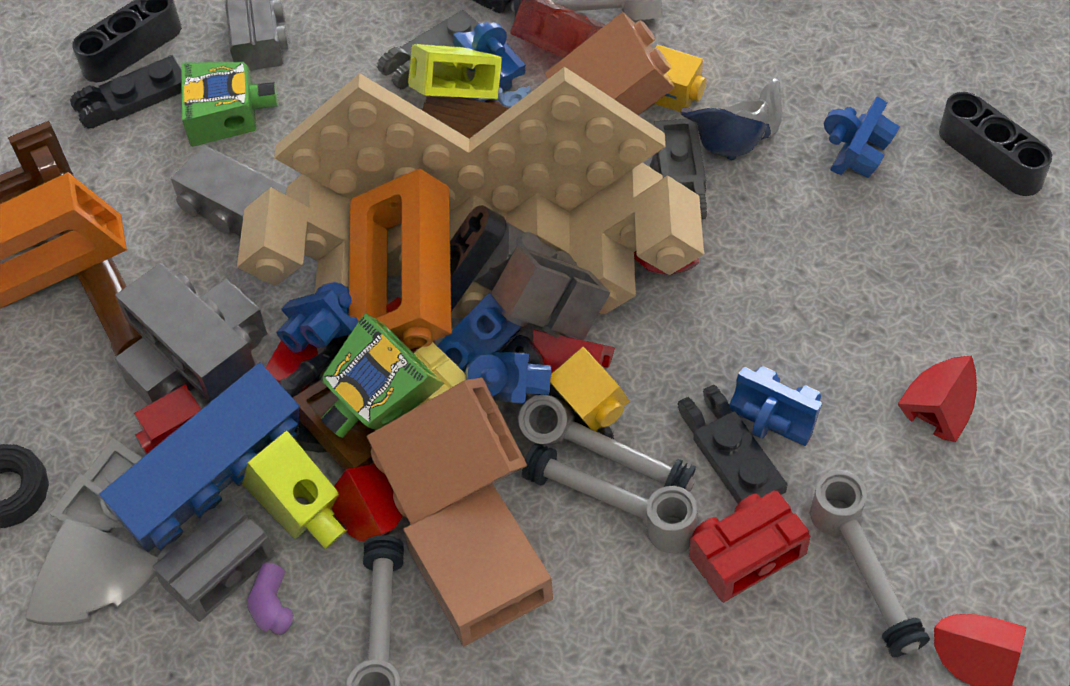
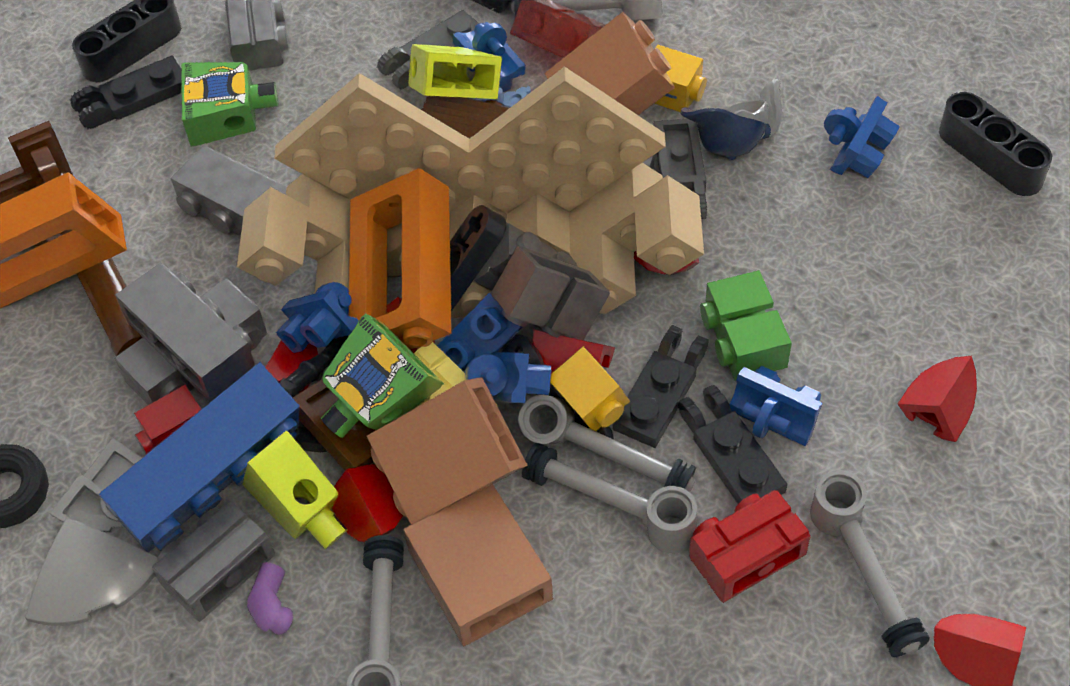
(659, 389): none -> black hinge
(742, 327): none -> bright green piece

